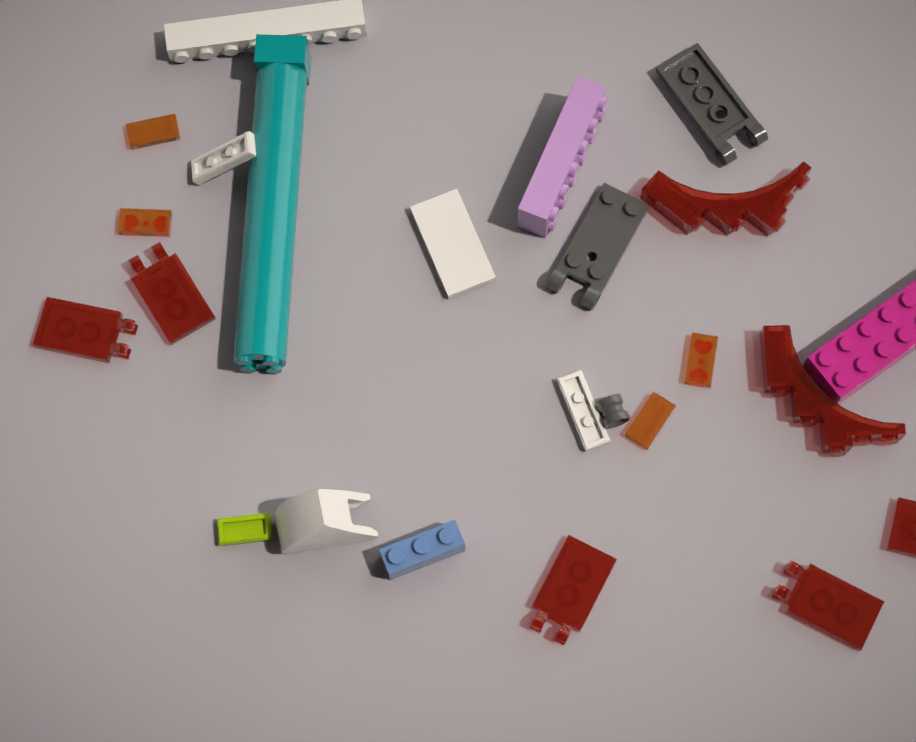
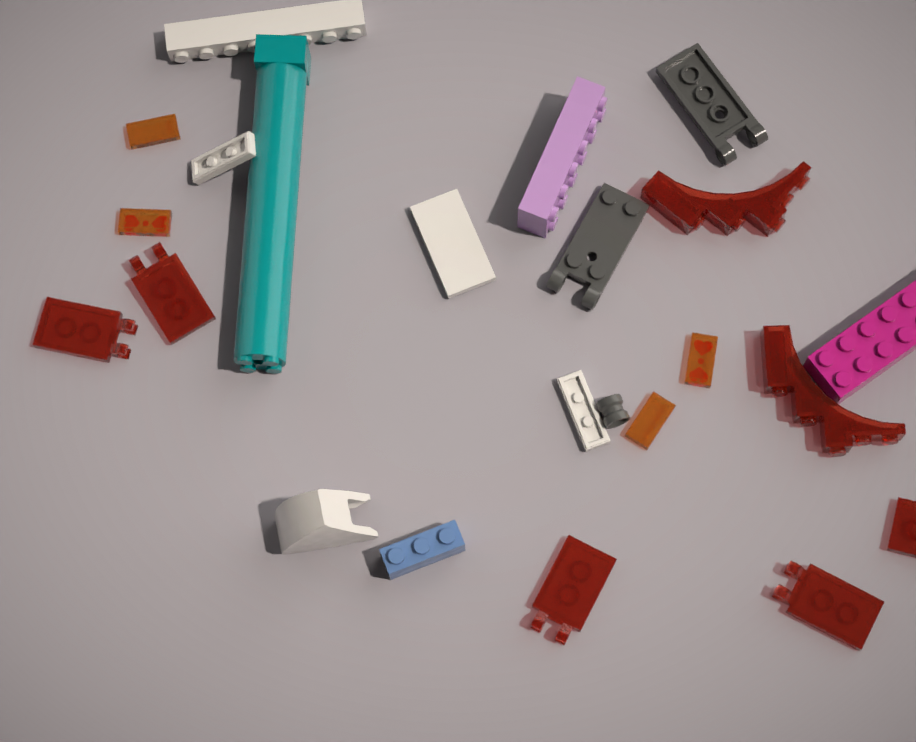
(245, 529): lime tile -> none

